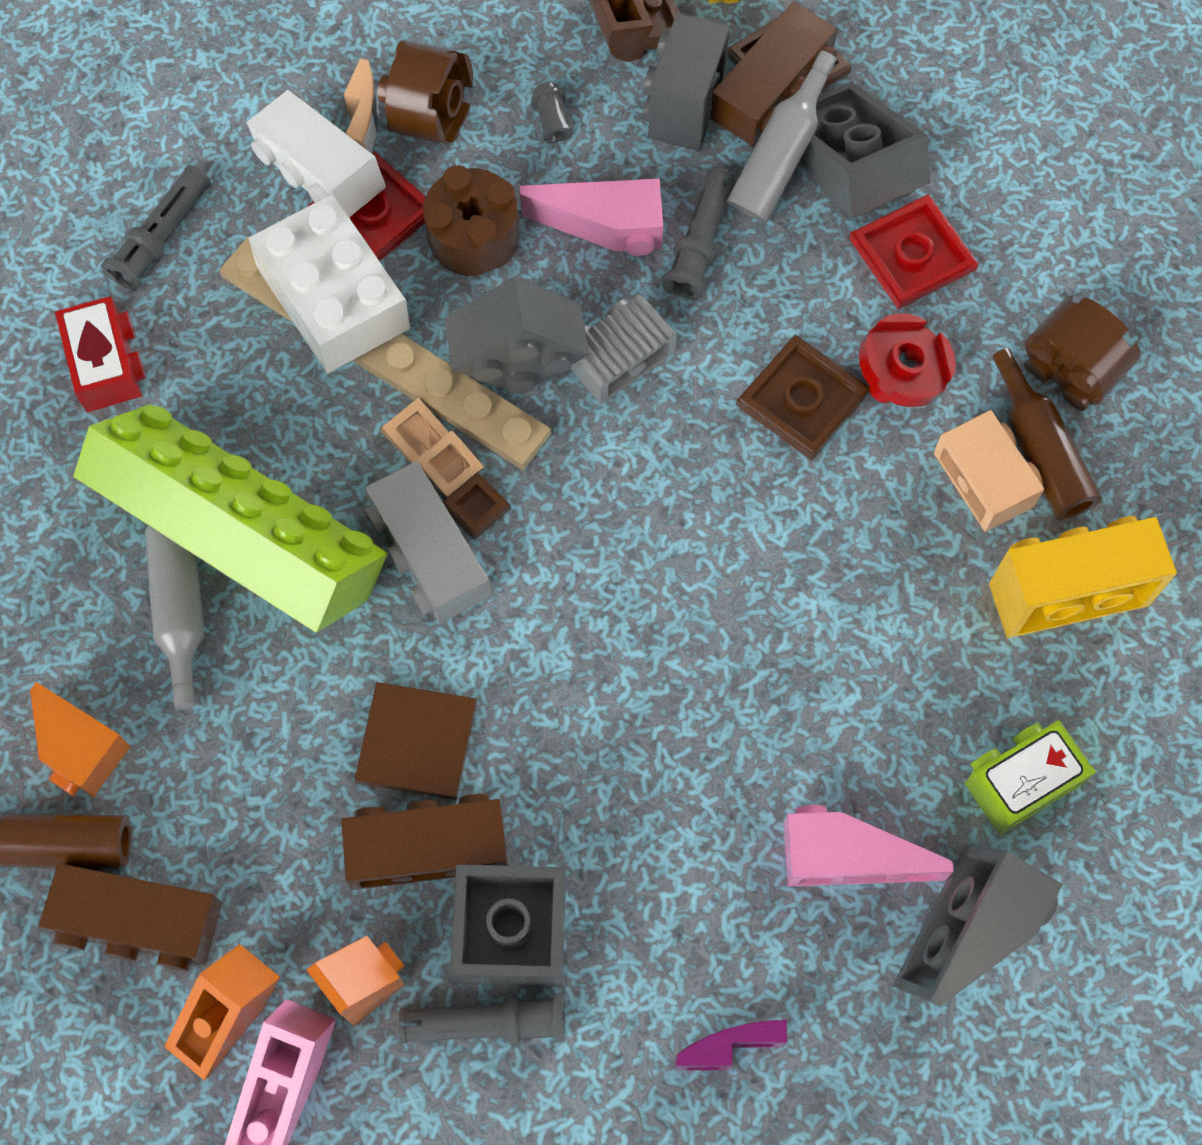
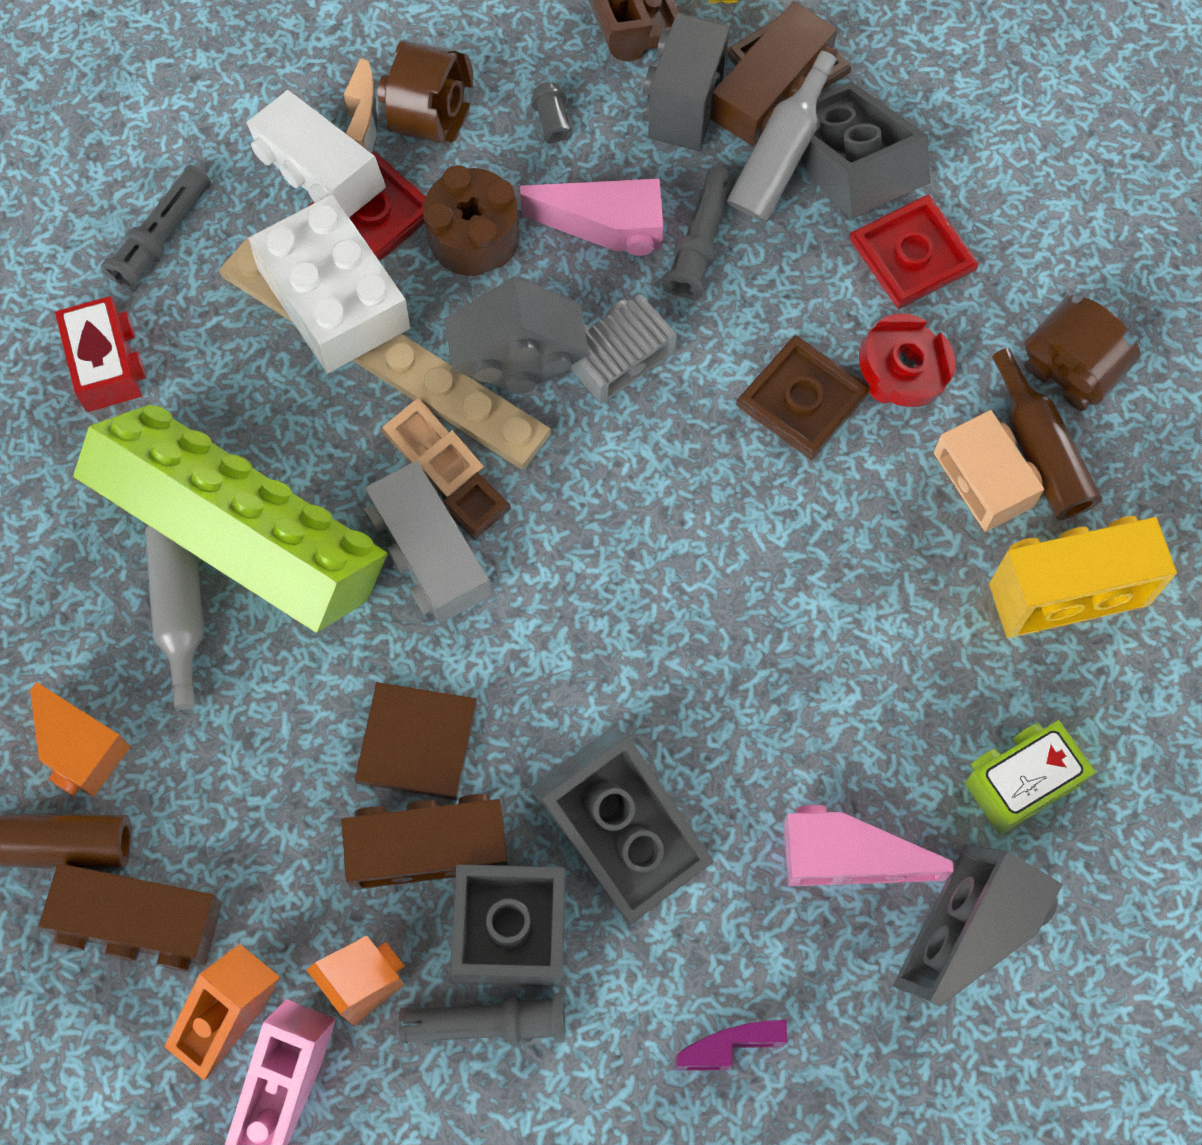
(622, 824): none -> dark grey slope

